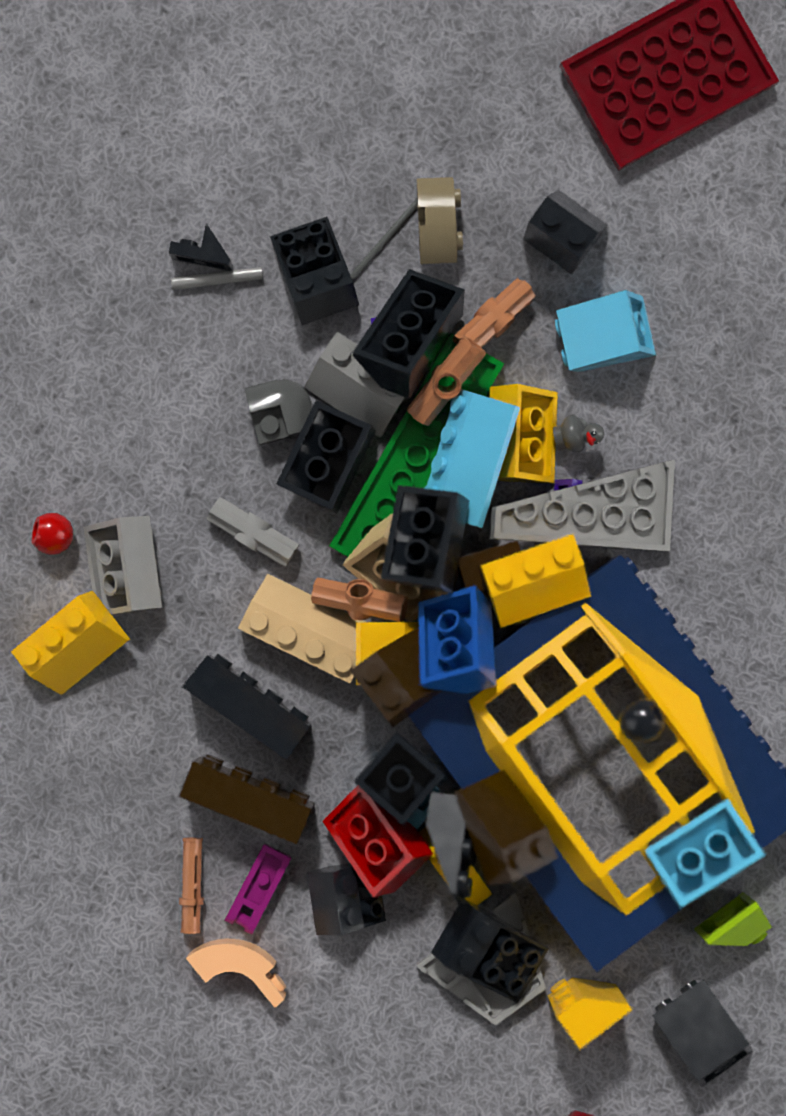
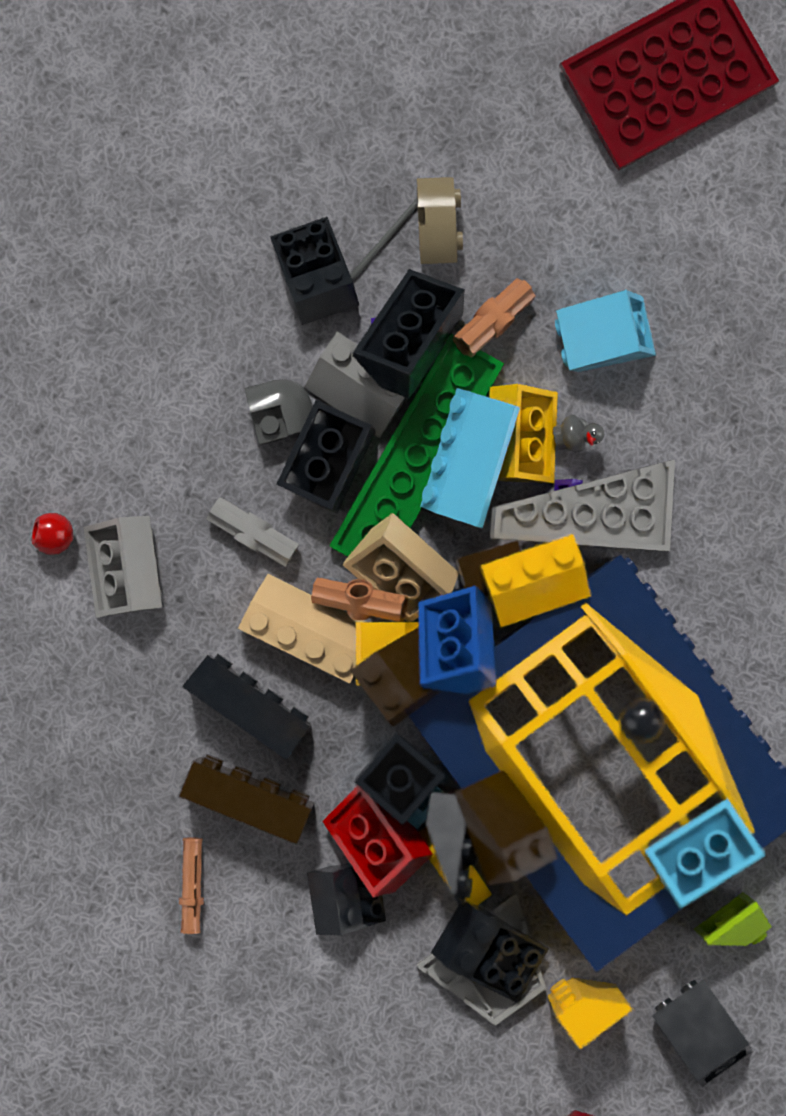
(71, 643): yellow slope -> none
(209, 254): black slope -> none
(217, 278): light grey bar -> none
(239, 957): light nougat arch -> none
(258, 887): magenta plate -> none
(425, 538): black slope -> none
(458, 366): nougat piece -> none
(563, 230): black slope -> none

